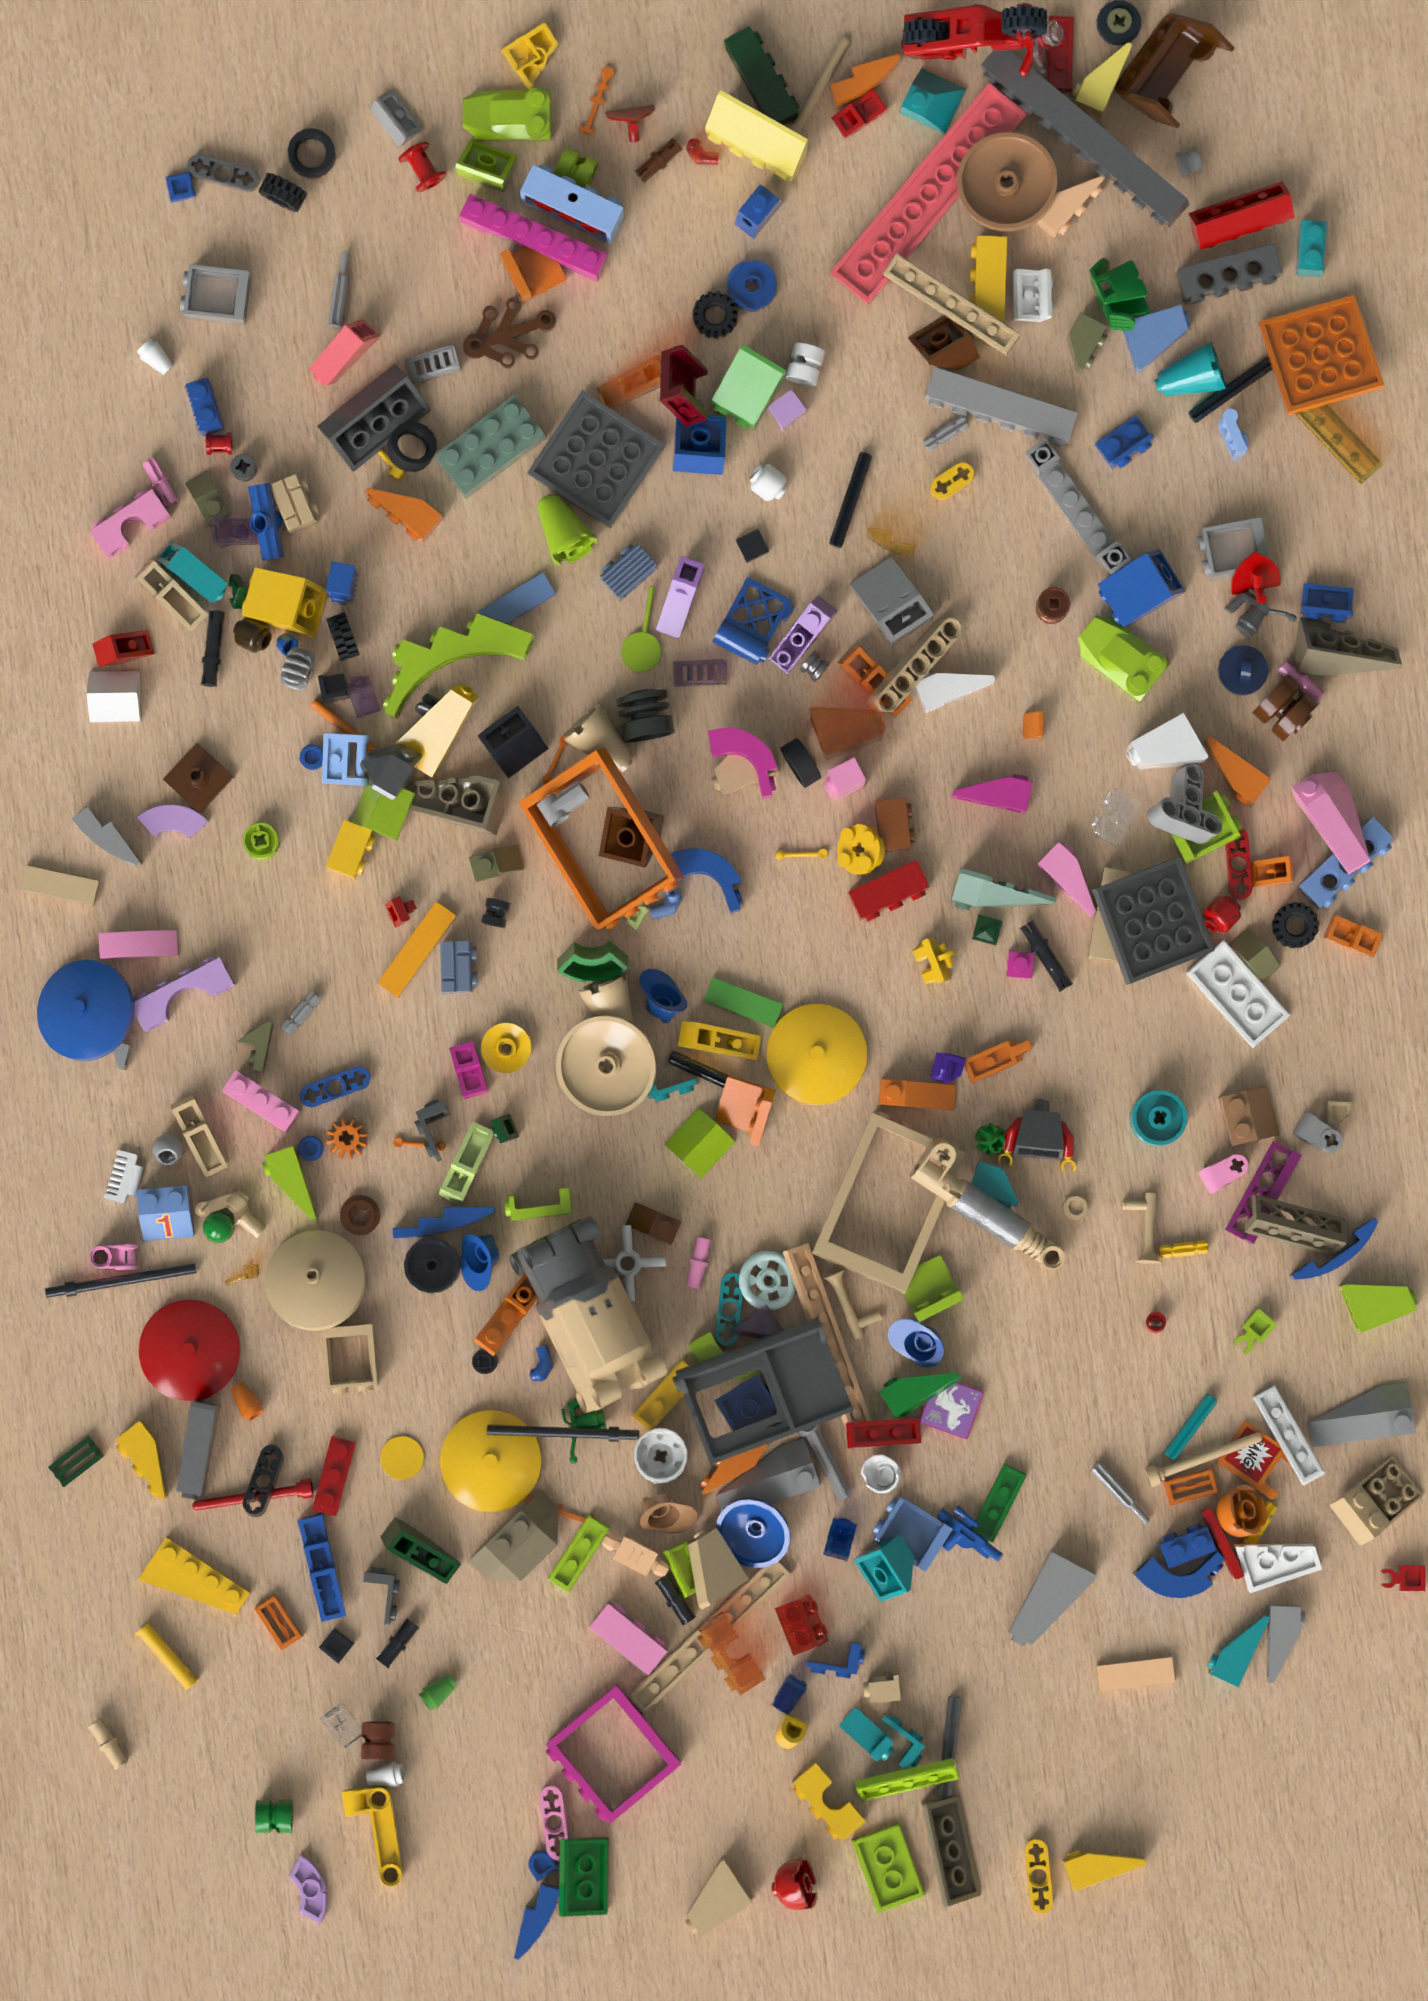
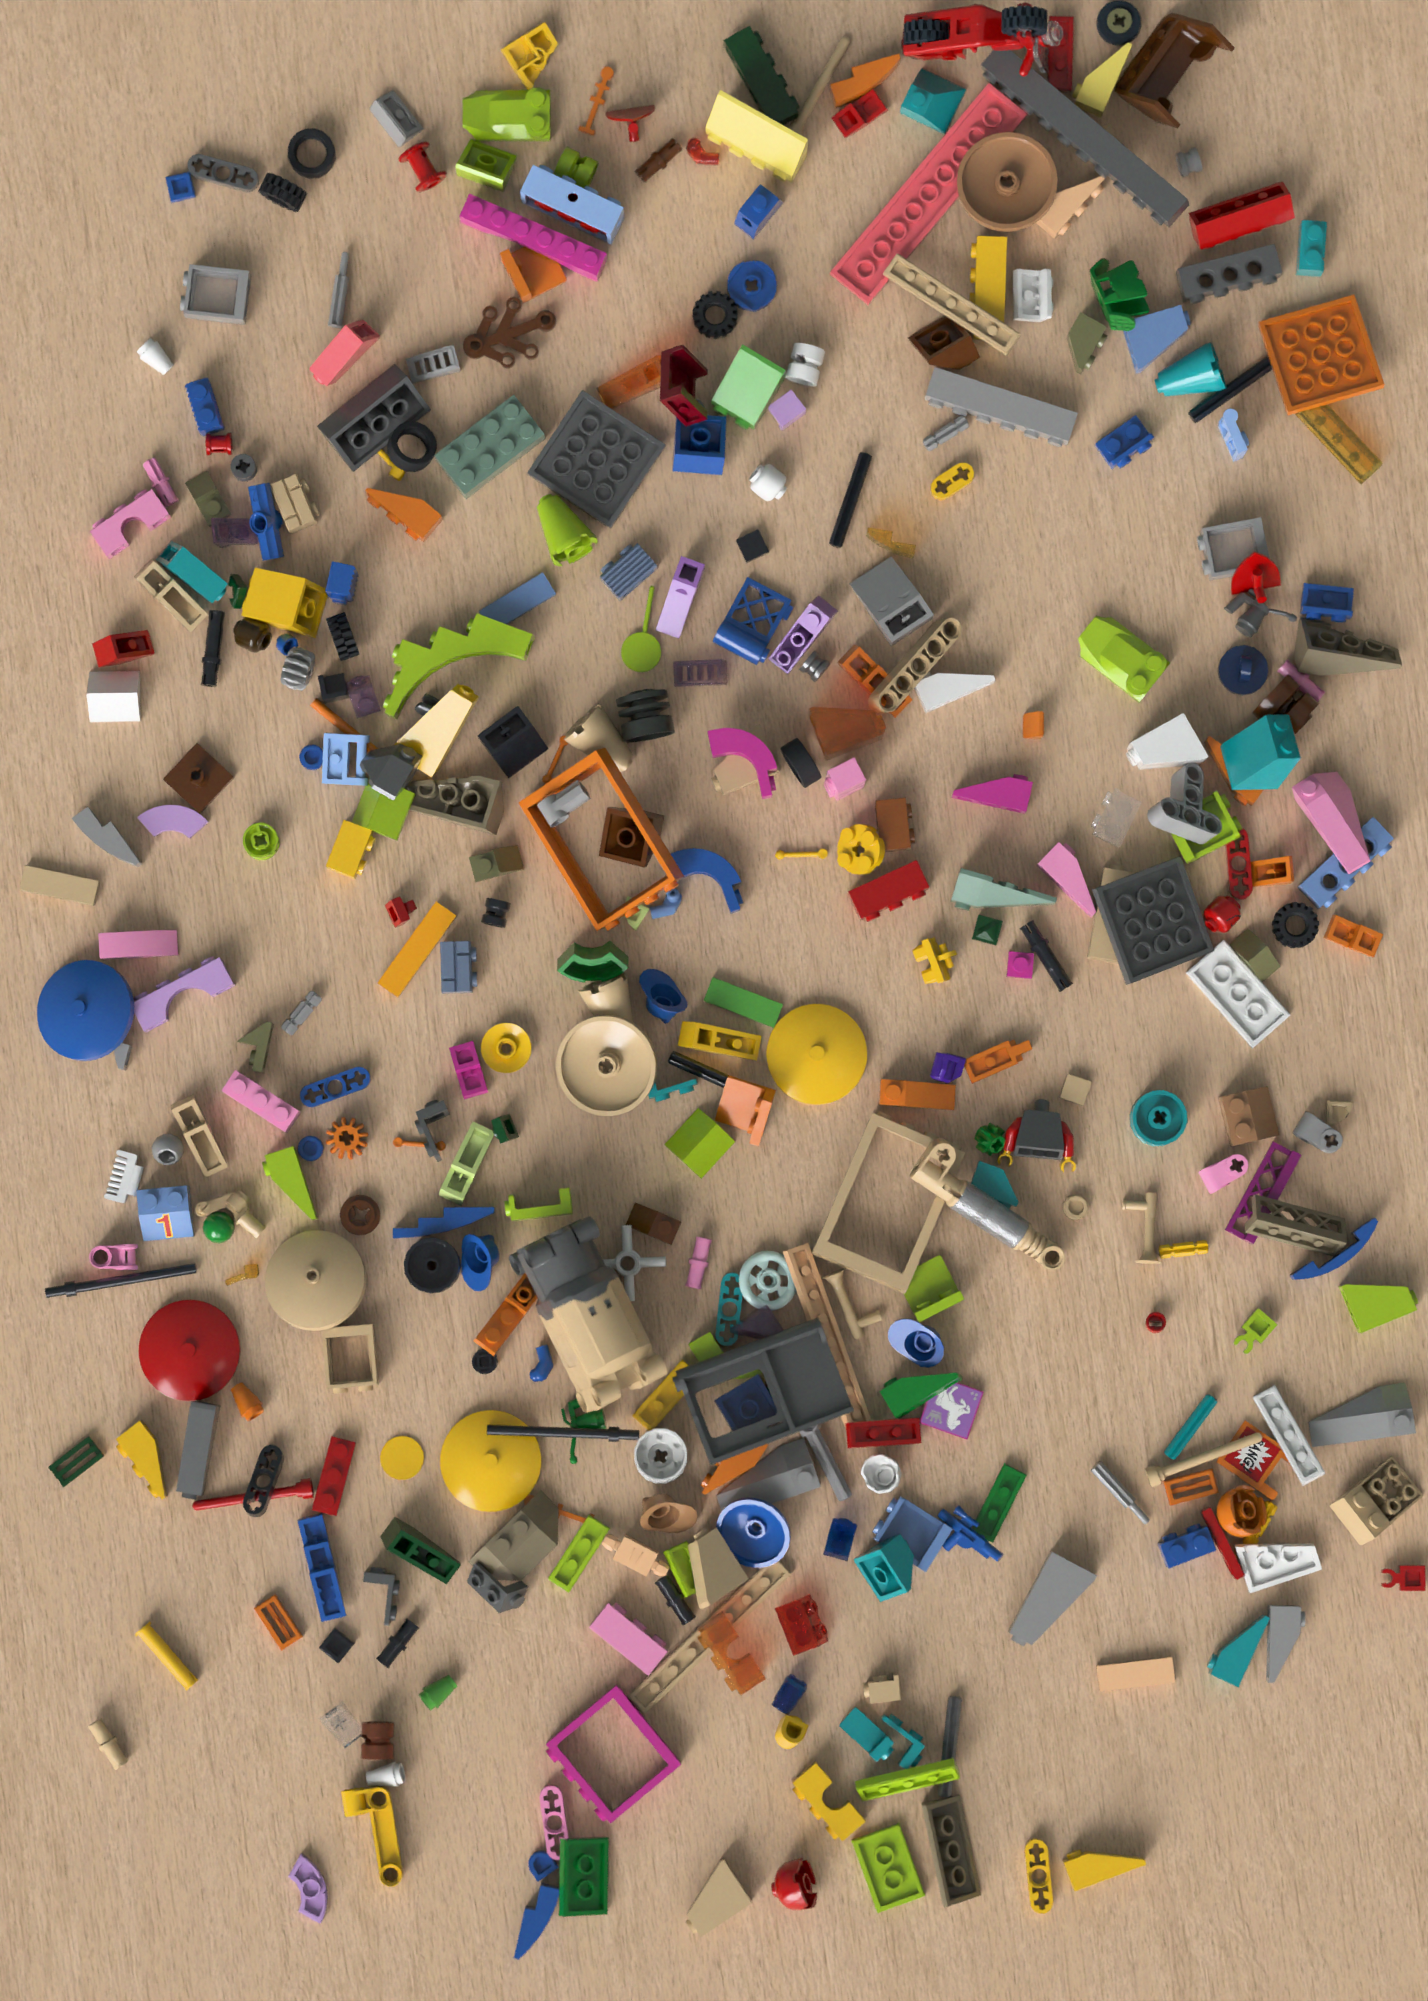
(189, 1576): yellow wing -> none
(273, 1816): green wheel -> none
(498, 1596): none -> dark grey bracket
(855, 1657): blue bracket -> none
(1053, 605): copper wheel -> none
(1075, 508): light grey slope -> none
(1075, 1089): none -> tan tile
(1140, 588): blue slope -> none
(1178, 1586): blue arch -> none
(1261, 754): none -> teal slope

